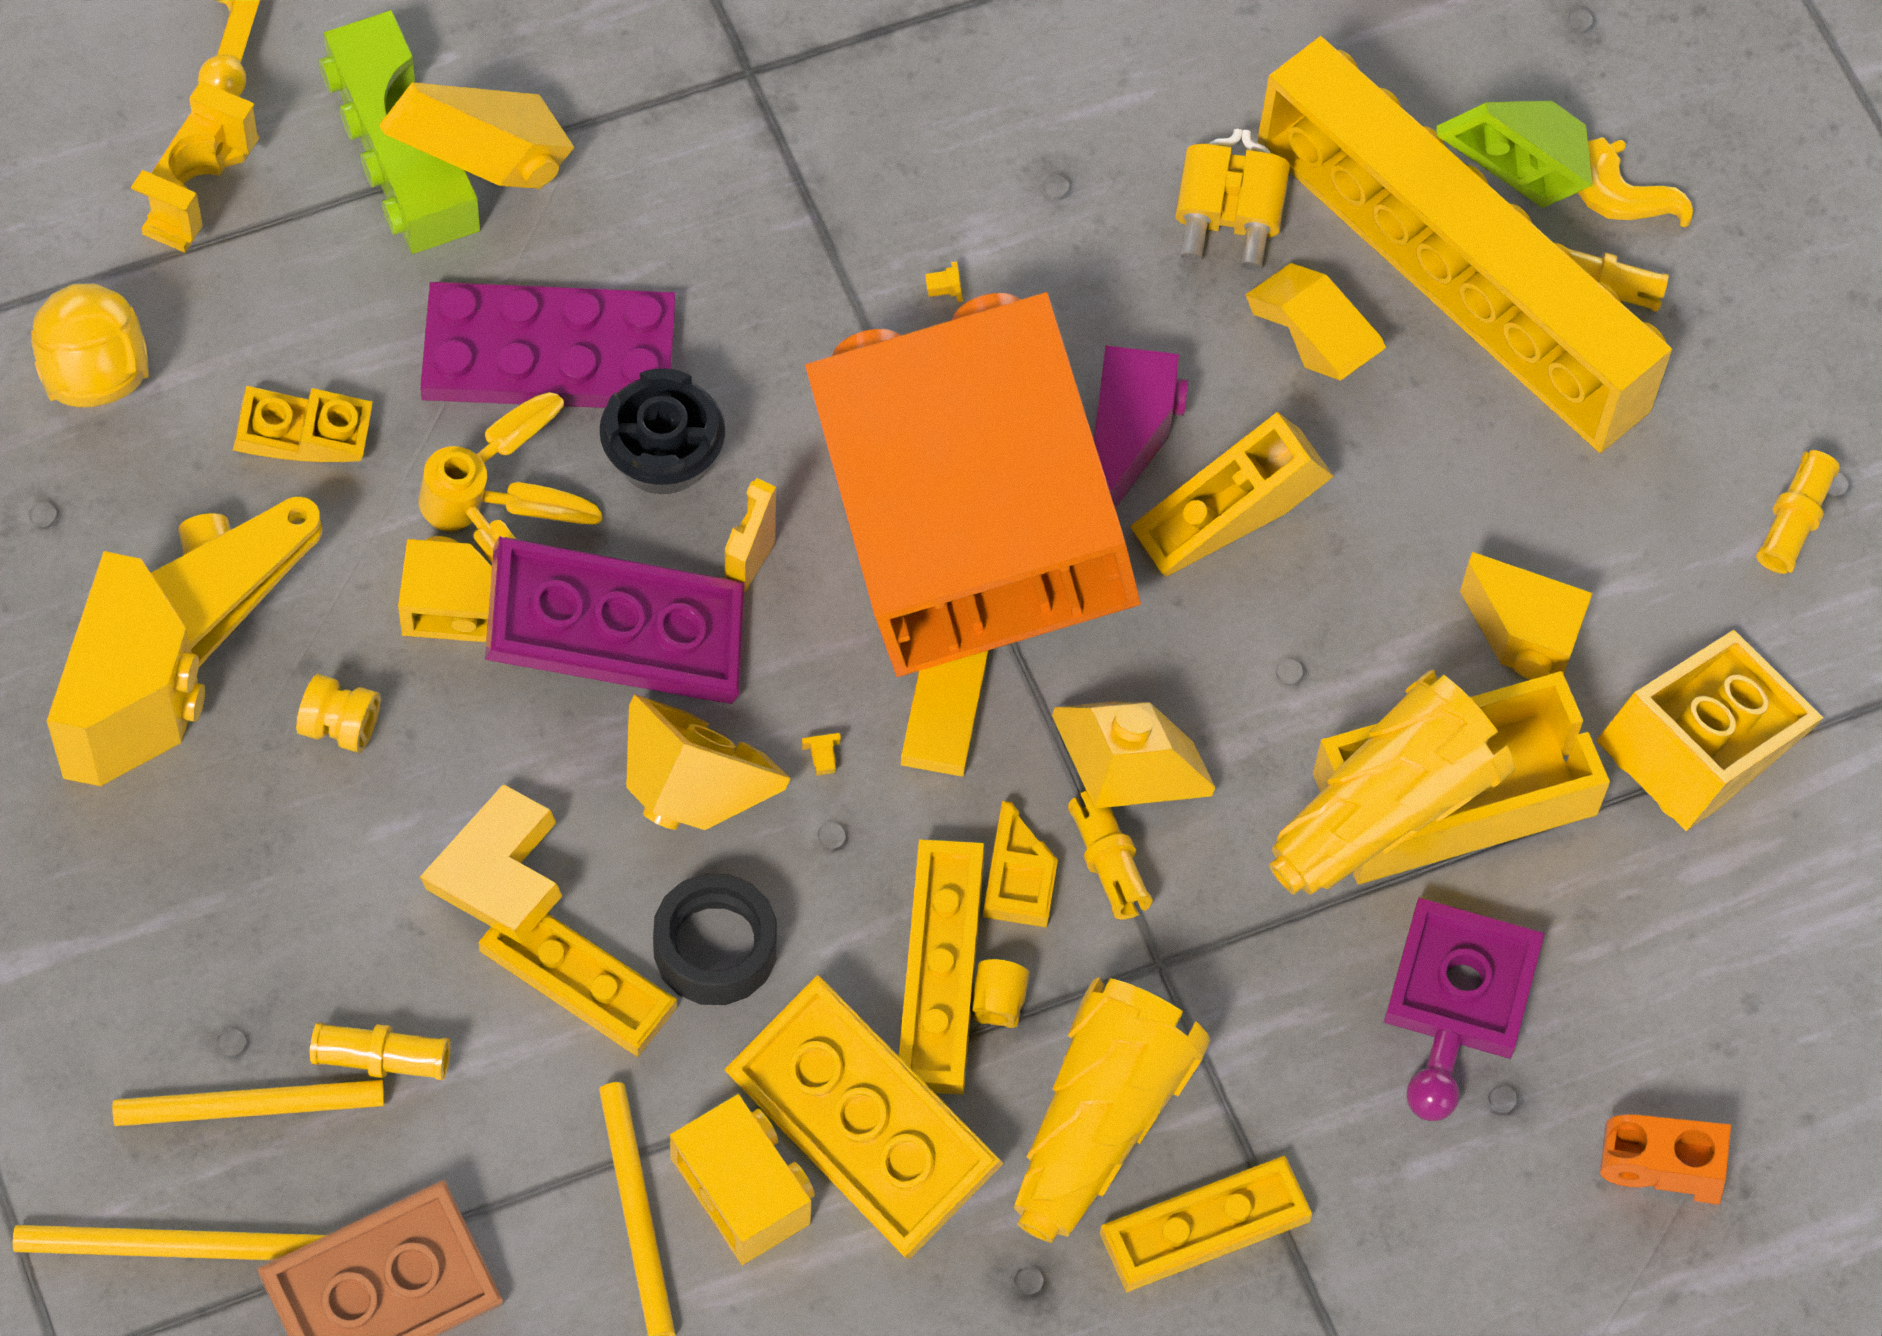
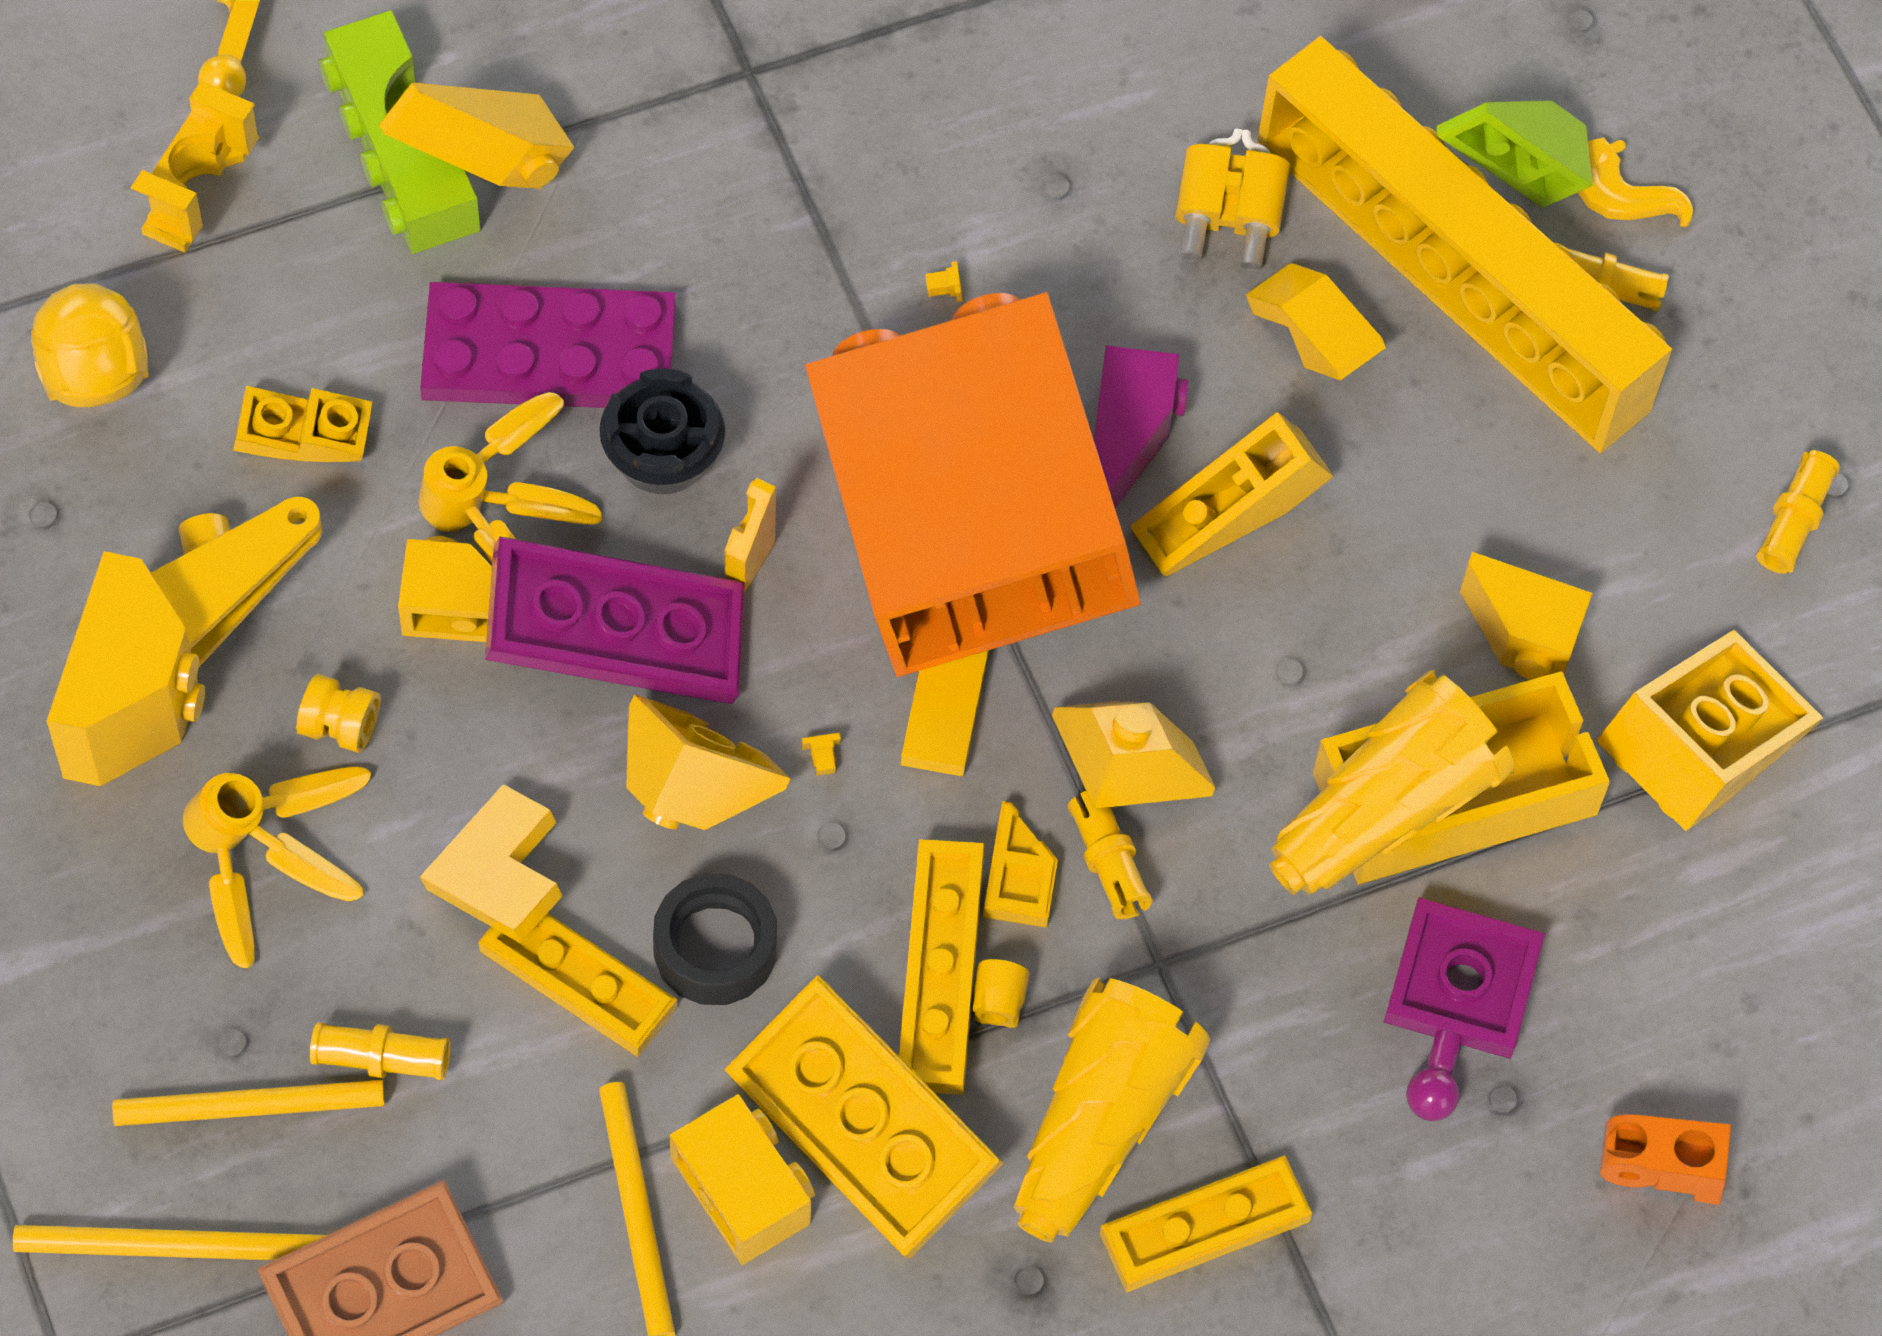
(231, 809): none -> yellow plant

